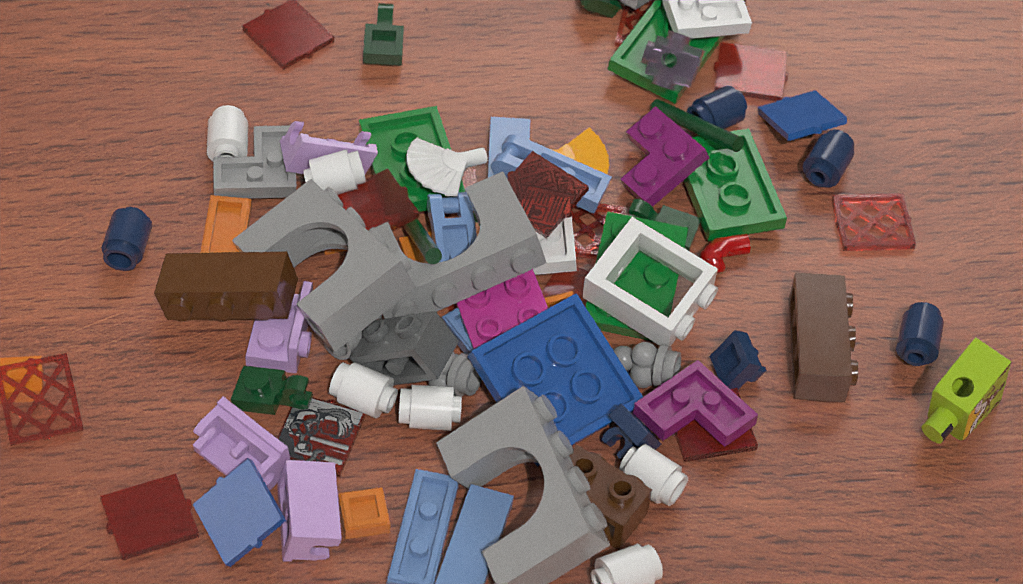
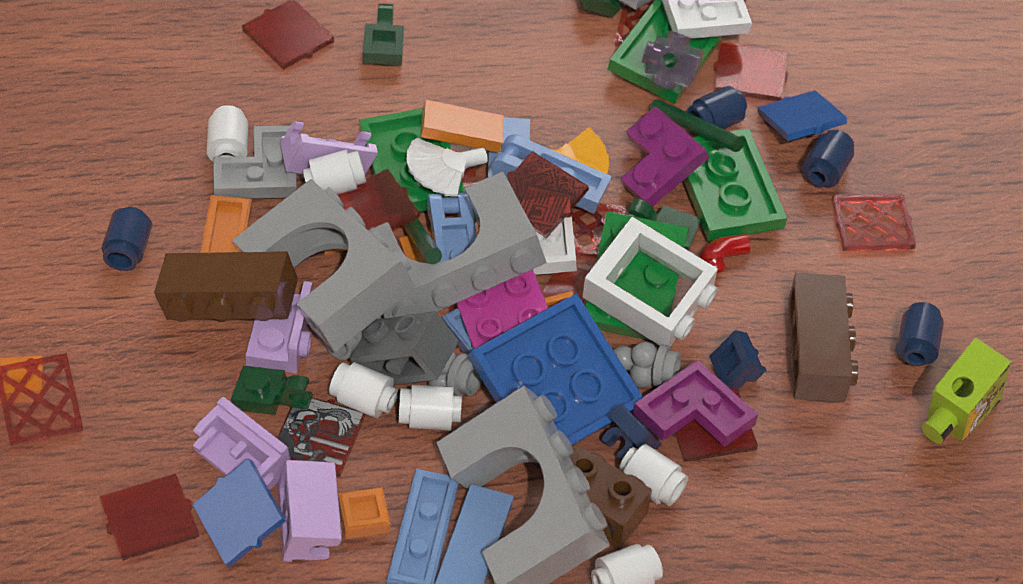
(462, 126): none -> tile

